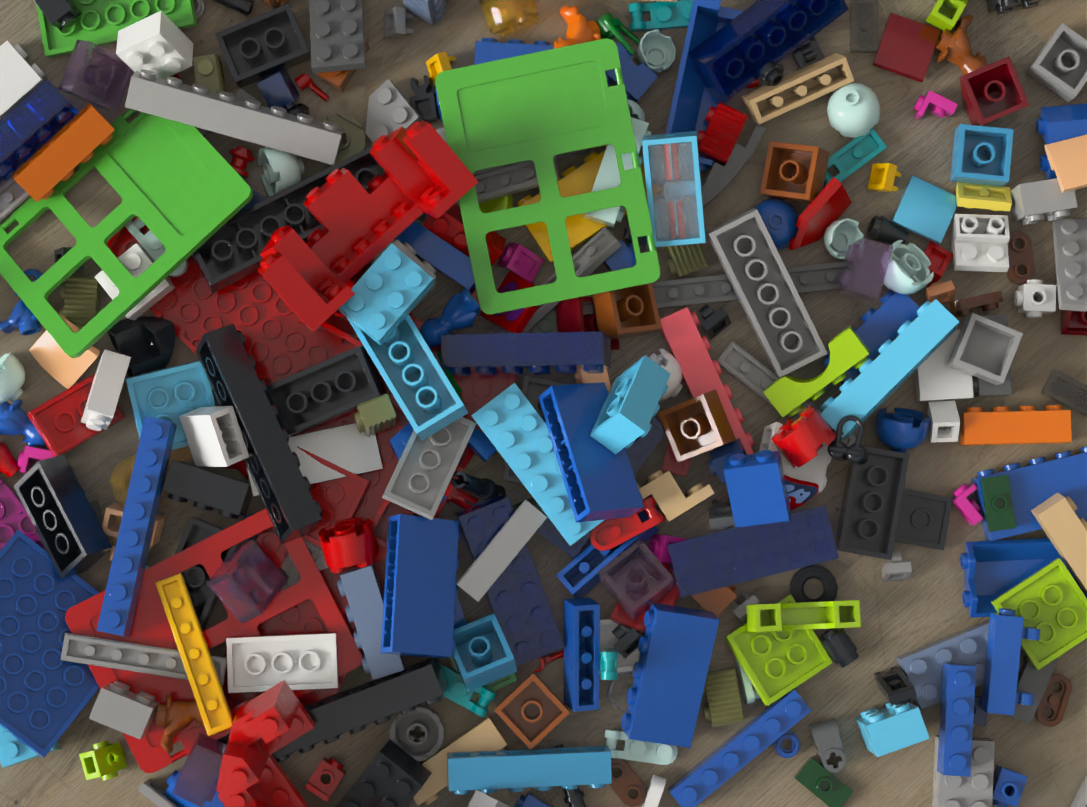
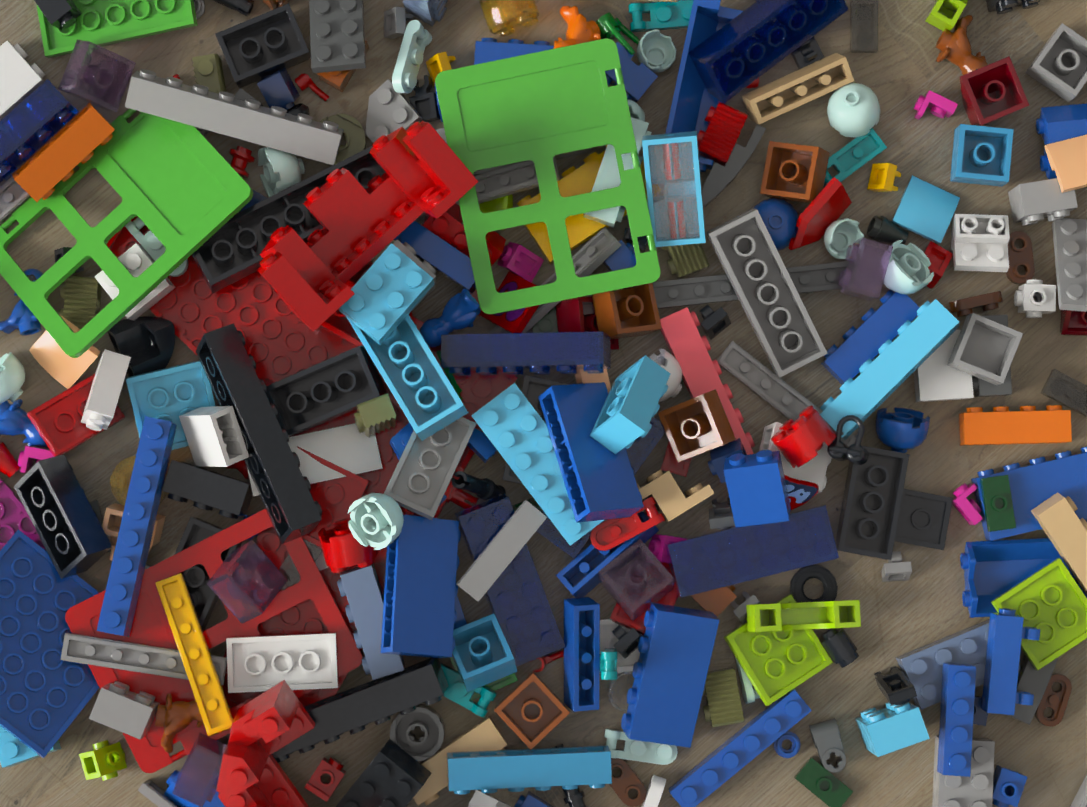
(155, 46): white brick -> none
(375, 520): none -> light aqua cylinder
(410, 57): none -> light aqua plate
(771, 73): black plate -> none
(790, 392): lime arch -> none
(906, 47): dark red slope -> none
(941, 291): nougat plate -> none
(944, 421): white brick -> none
(983, 196): light yellow plate -> none

